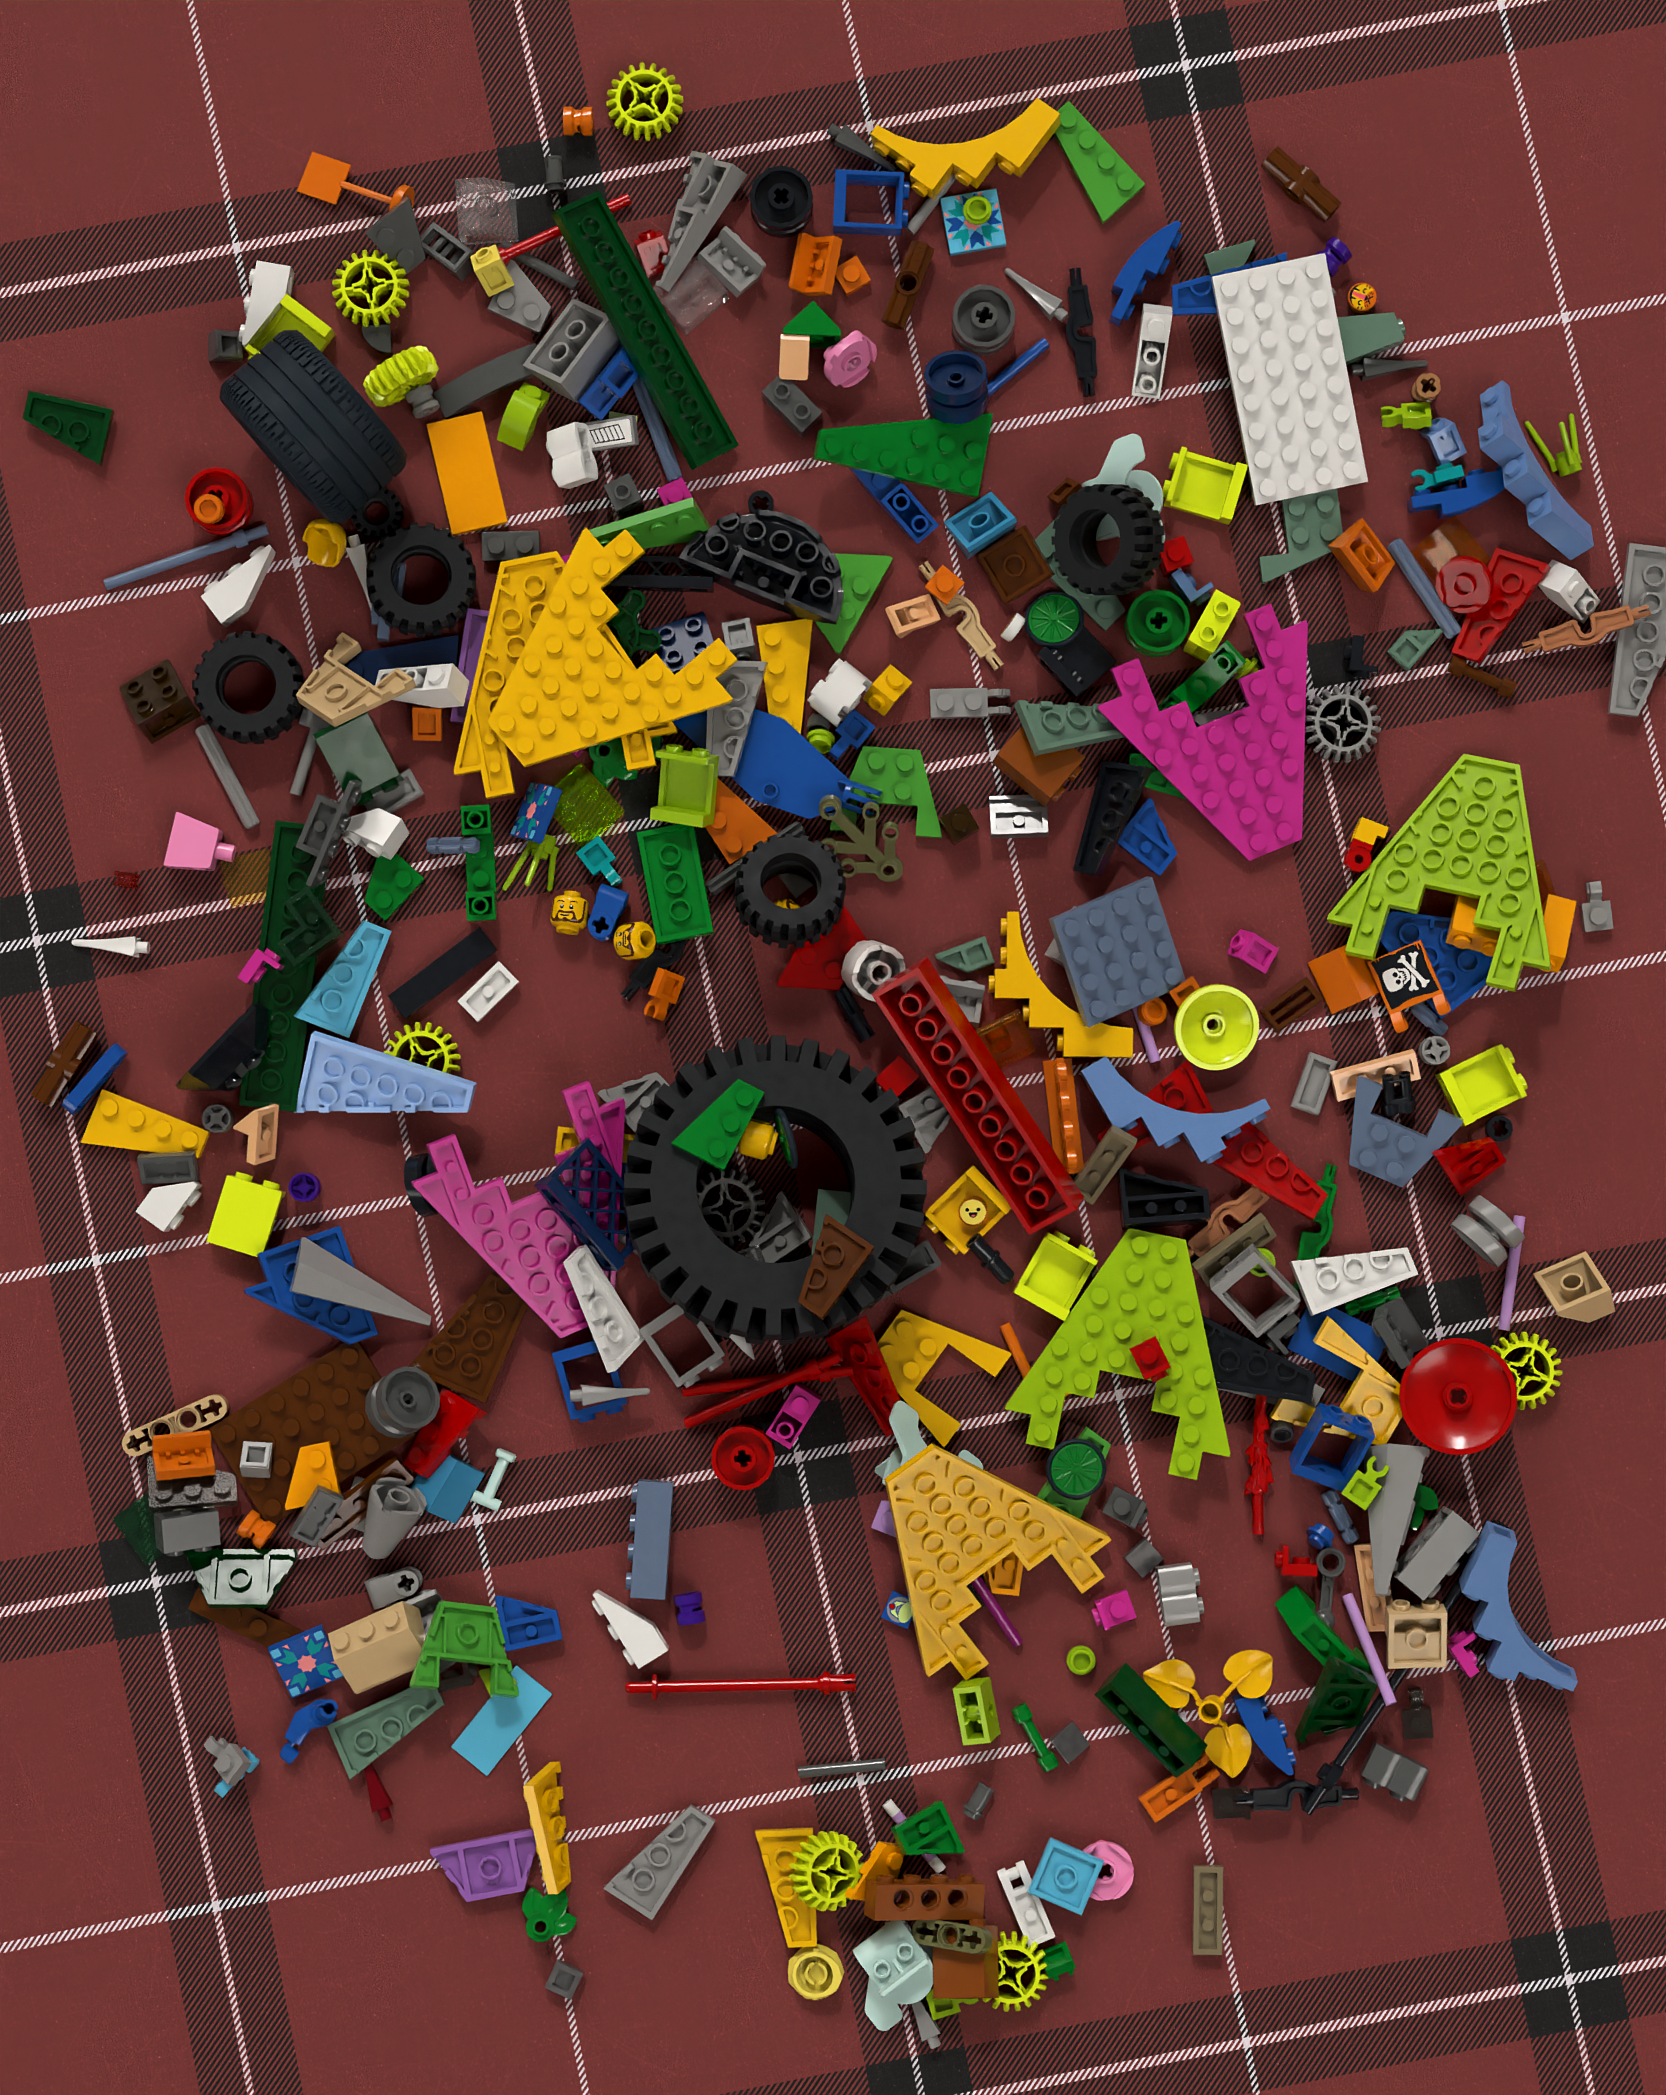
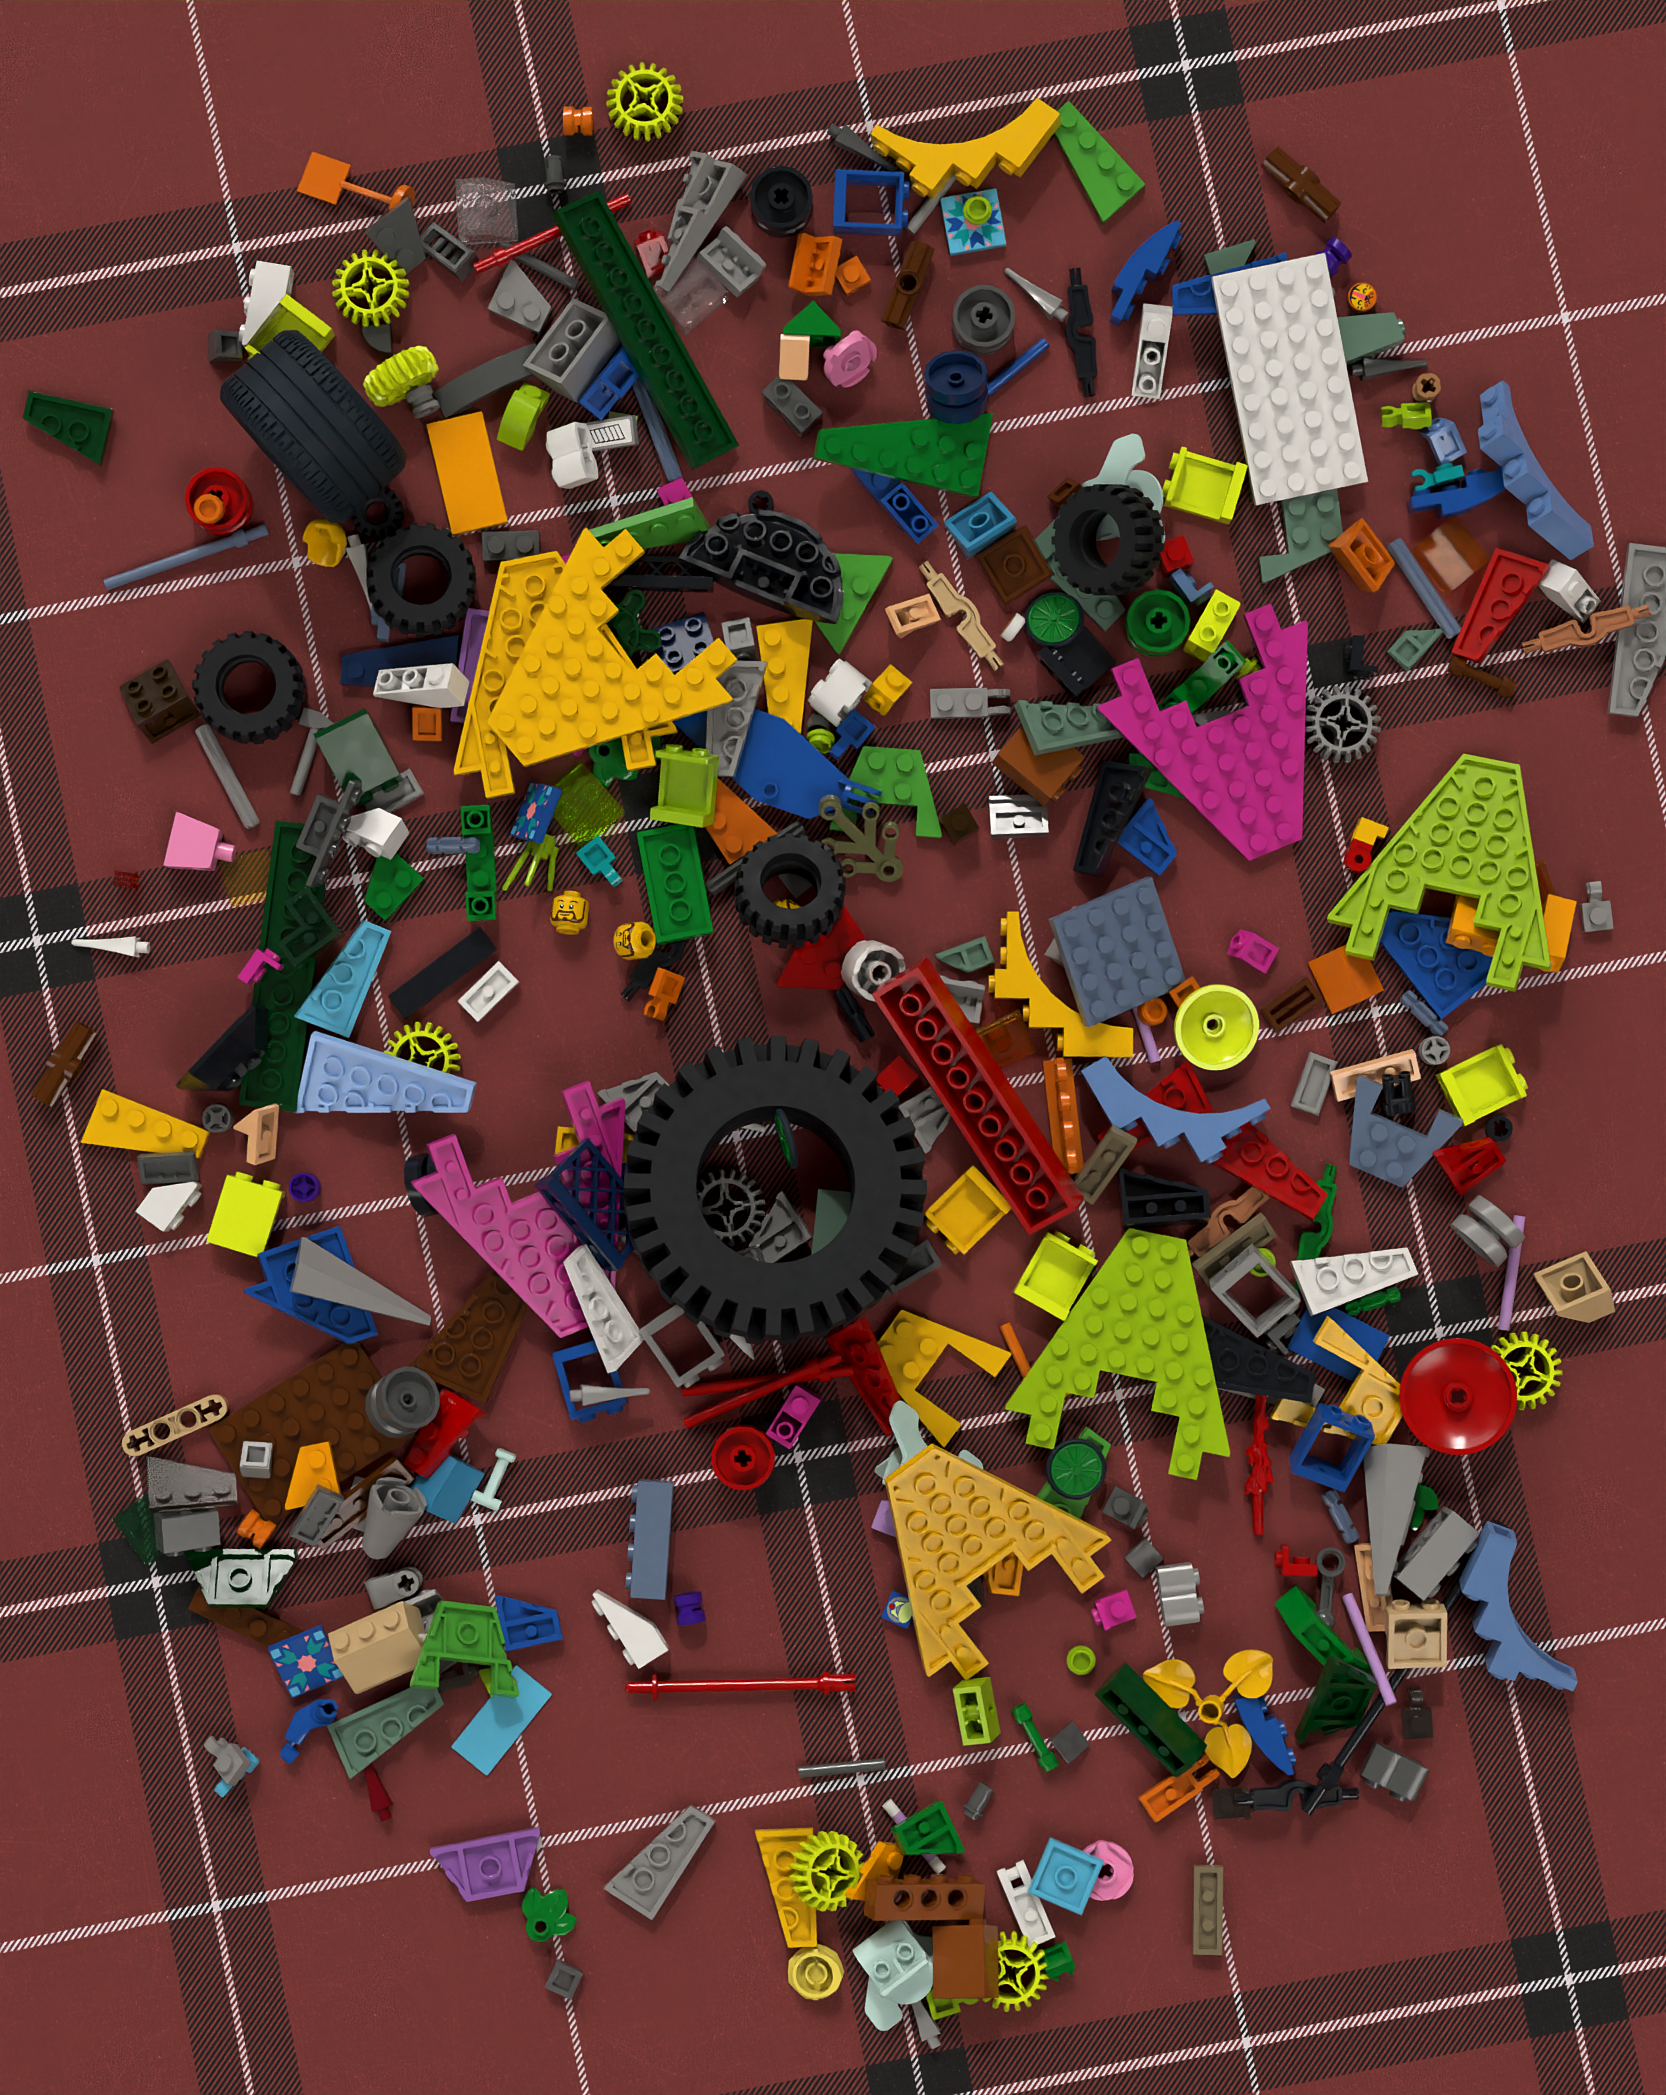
(94, 1079): blue beam -> none
(182, 1455): orange bracket -> none
(237, 591): white slope -> none
(341, 694): tan wing -> none
(491, 270): light yellow bracket -> none
(549, 1827): yellow wing -> none
(608, 907): blue piece -> none
(623, 495): dark grey brick -> none
(721, 1125): green wing -> none
(758, 1140): yellow head -> none
(834, 1265): reddish brown wing -> none
(944, 585): orange plate -> none
(963, 1931): olive beam -> none
(973, 1210): light yellow tile -> none
(990, 1258): black axle -> none
(997, 1612): magenta bar -> none
(1151, 1359): red bracket -> none
(1281, 1431): dark grey hinge -> none
(1320, 1536): blue plate -> none
(1363, 1487): lime plate -> none
(1399, 1331): dark grey bracket -> none
(1405, 980): flag -> none
(1464, 584): red tile -> none
(1464, 1657): dark pink bracket -> none
(1568, 460): lime plant -> none

